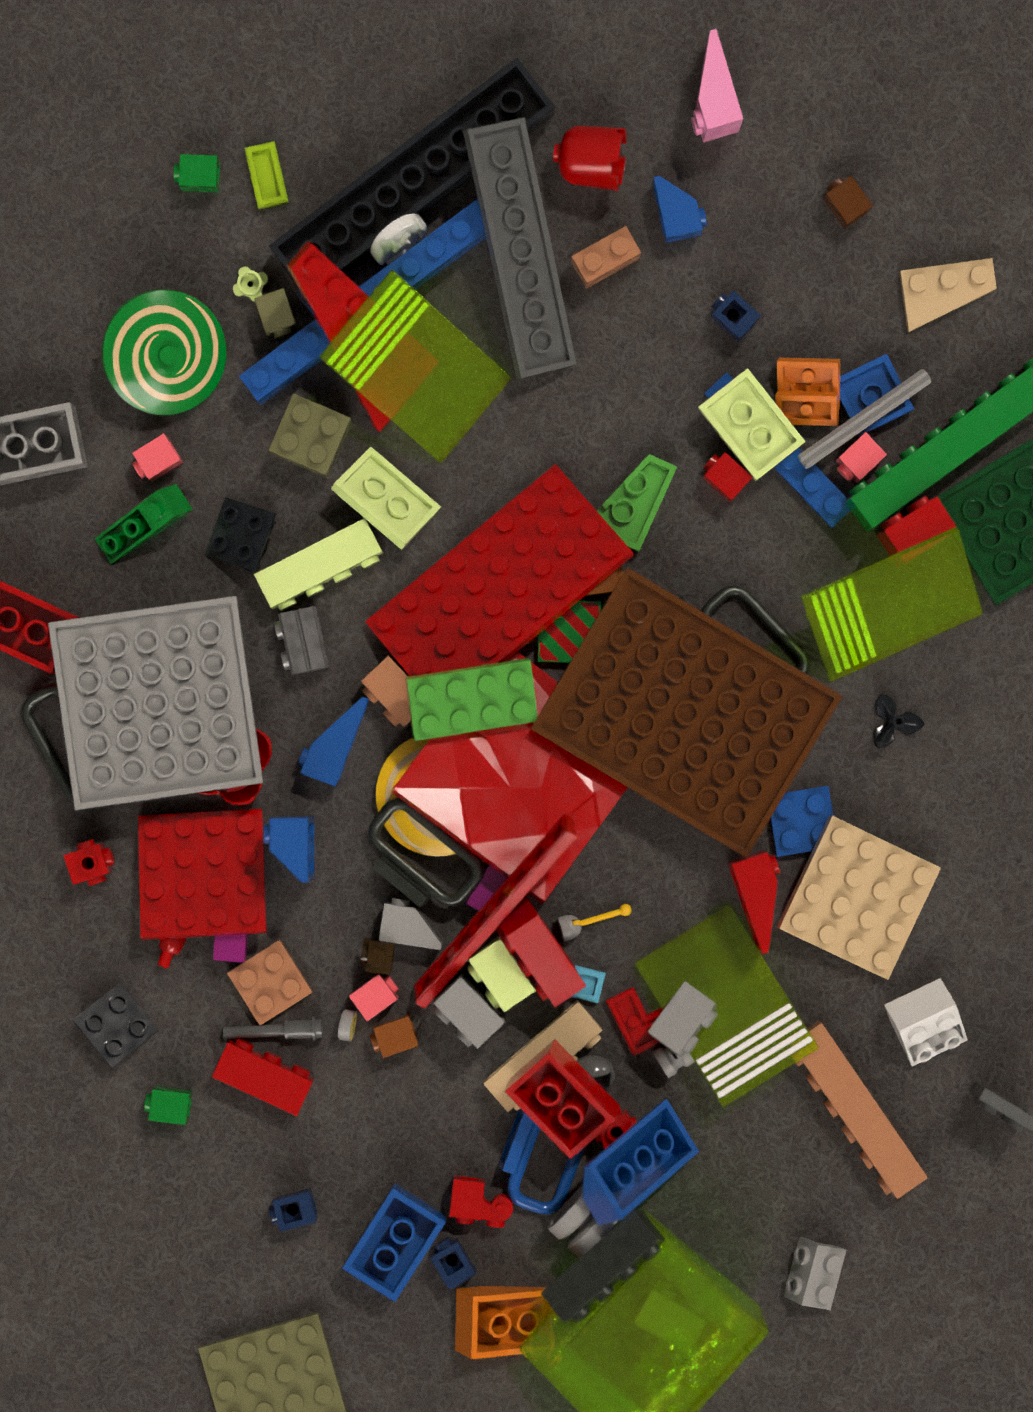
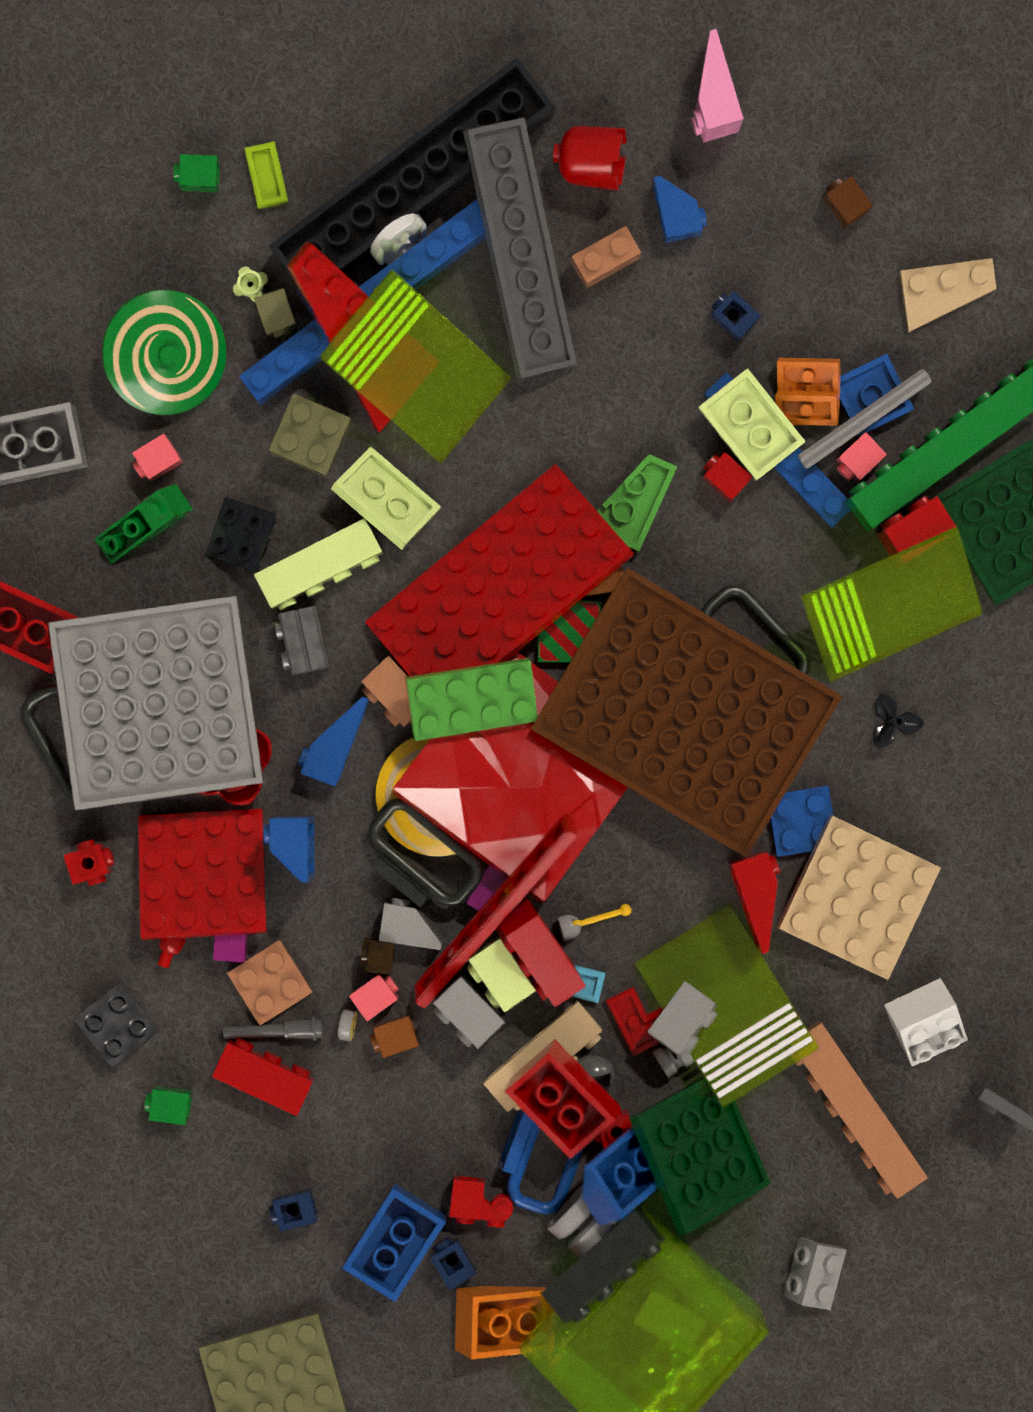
(699, 1154): none -> dark green plate

